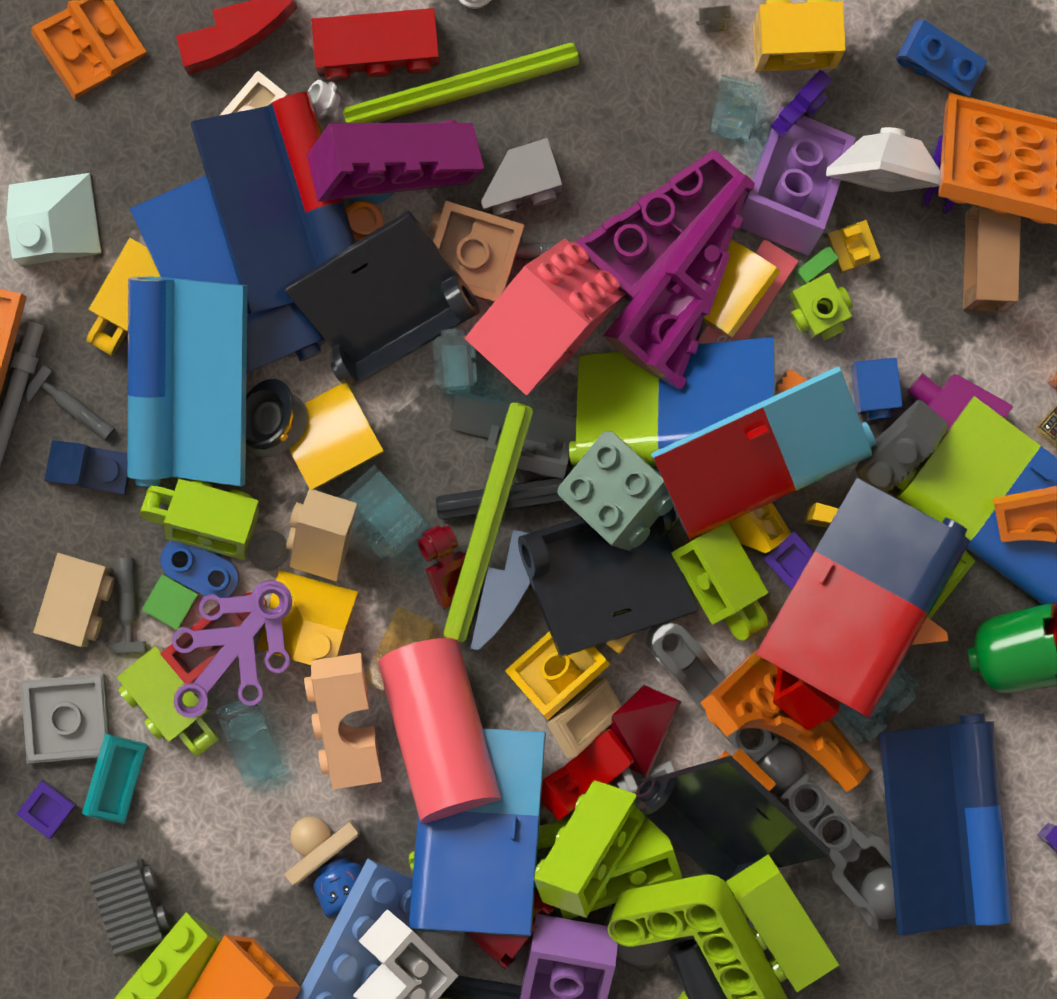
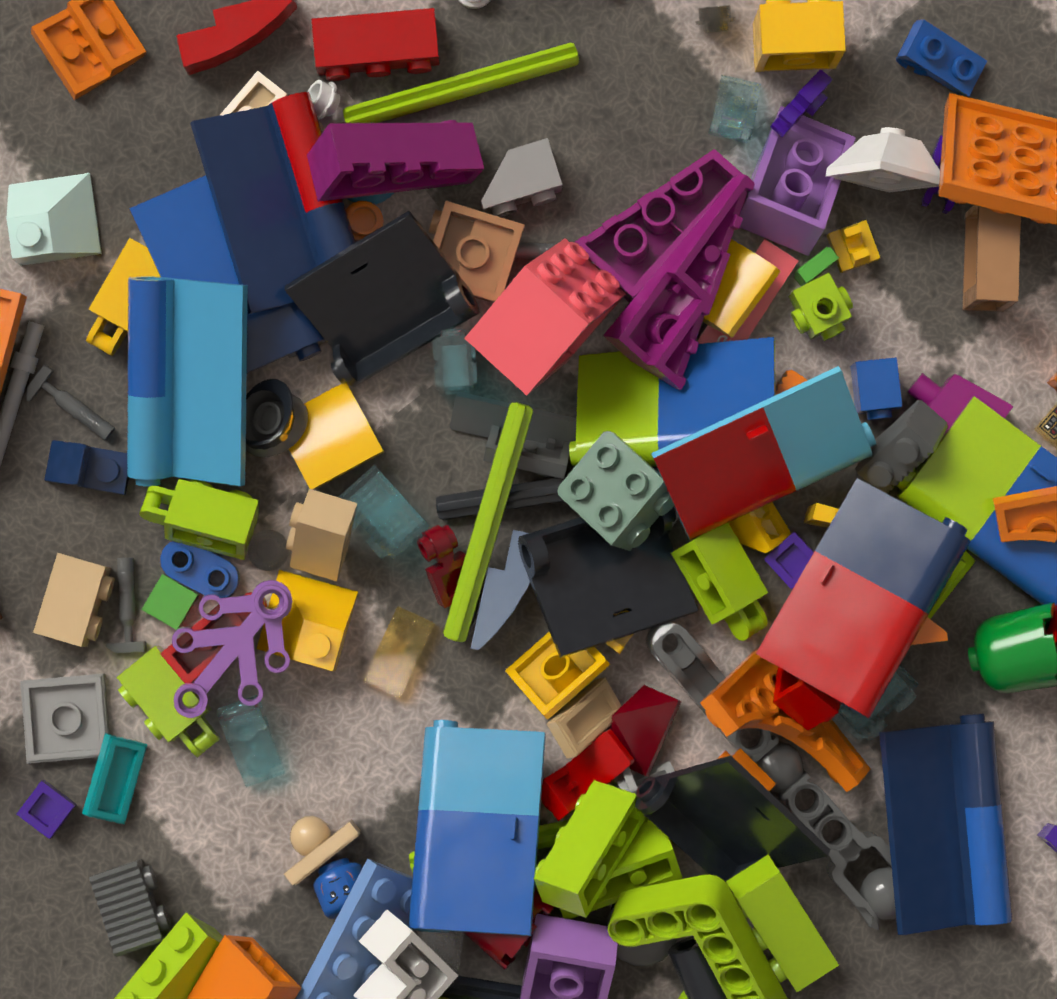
(349, 752): light nougat arch -> none
(438, 728): coral brick -> none

